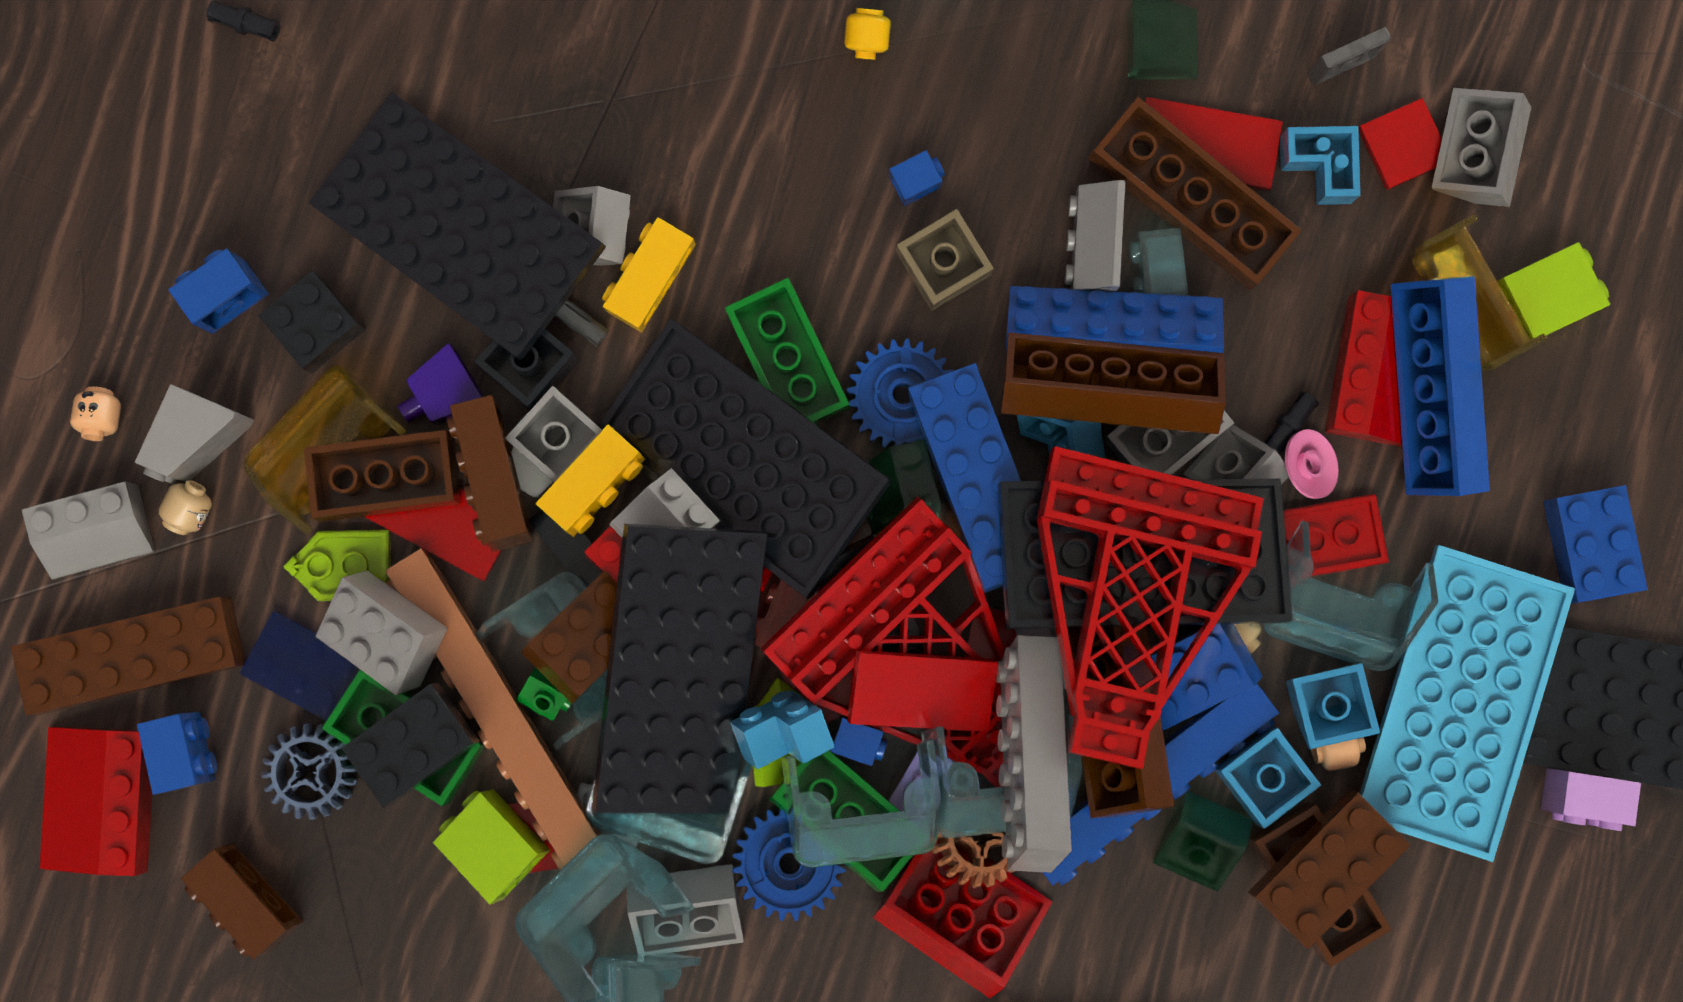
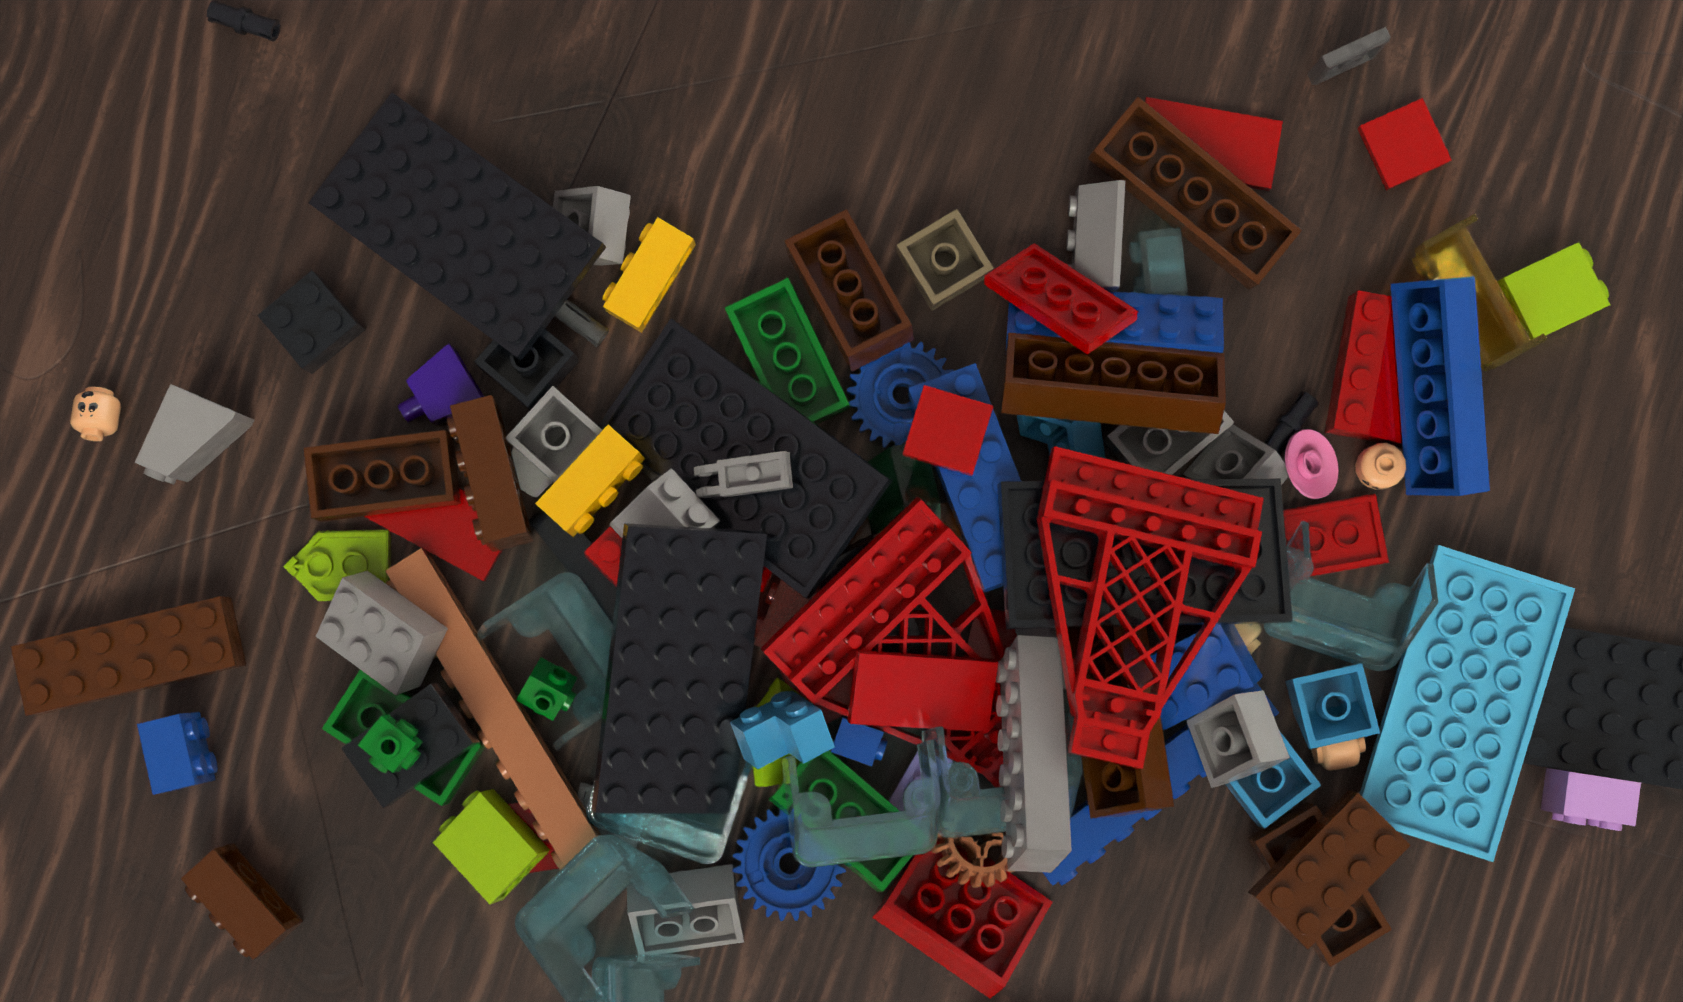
(89, 529): light grey slope -> none
(96, 802): red slope -> none
(185, 507): tan head -> none
(217, 290): blue brick -> none
(286, 789): sand blue gear -> none
(299, 666): clear blue plate -> none
(328, 413): clear yellow windscreen -> none
(378, 744): none -> green brick
(577, 641): reddish brown brick -> none
(747, 475): none -> light grey hinge
(849, 290): none -> reddish brown brick
(867, 33): yellow head -> none
(916, 177): blue brick -> none
(947, 430): none -> red tile
(1061, 298): none -> red tile
(1162, 40): clear green slope -> none
(1203, 841): clear green slope -> none
(1237, 738): none -> light grey slope
(1328, 152): dark azure brick -> none
(1380, 466): none -> light nougat head
(1482, 146): light grey slope -> none
(1596, 544): blue brick -> none

